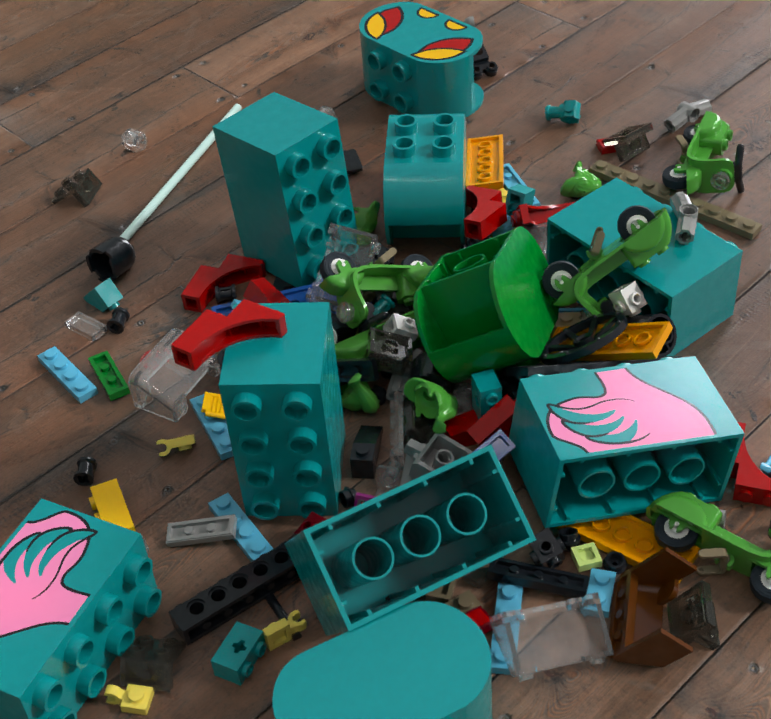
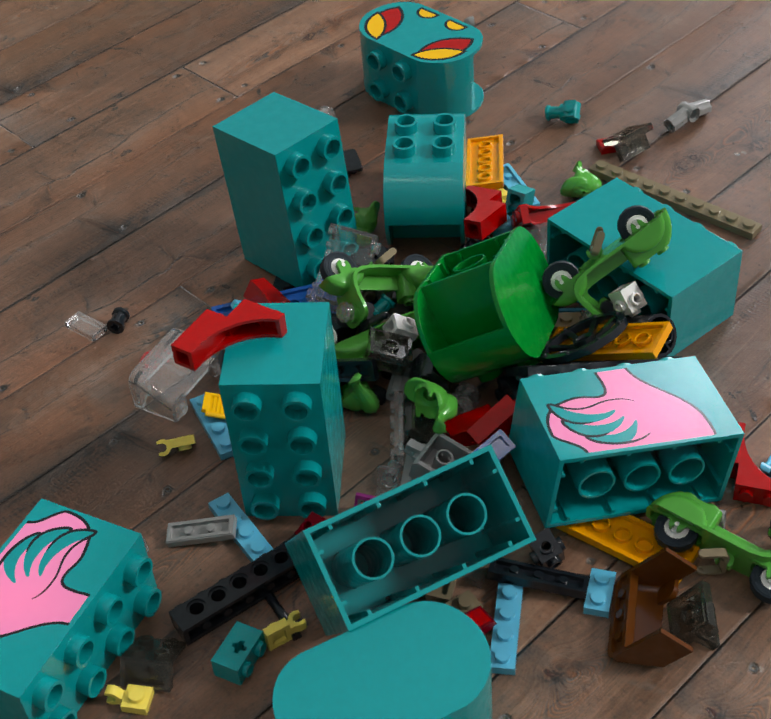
(68, 374): medium azure plate -> none
(82, 186): clear smoke bracket -> none
(84, 474): black bush -> none
(104, 296): teal slope -> none
(109, 375): green plate -> none
(110, 504): yellow brick -> none
(111, 258): black cylinder -> none
(134, 140): clear head -> none
(174, 180): light aqua piece -> none
(225, 293): black bush -> none
(233, 270): red arch -> none
(347, 497): black plate -> none
(366, 452): black slope -> none
(482, 64): black piece -> none
(485, 391): teal brick -> none
(552, 635): clear windscreen -> none
(569, 537): black plate -> none
(586, 557): yellowish green plate -> none
(615, 558): black plate -> none
(687, 217): light grey piece -> none
(696, 168): bright green piece -> none

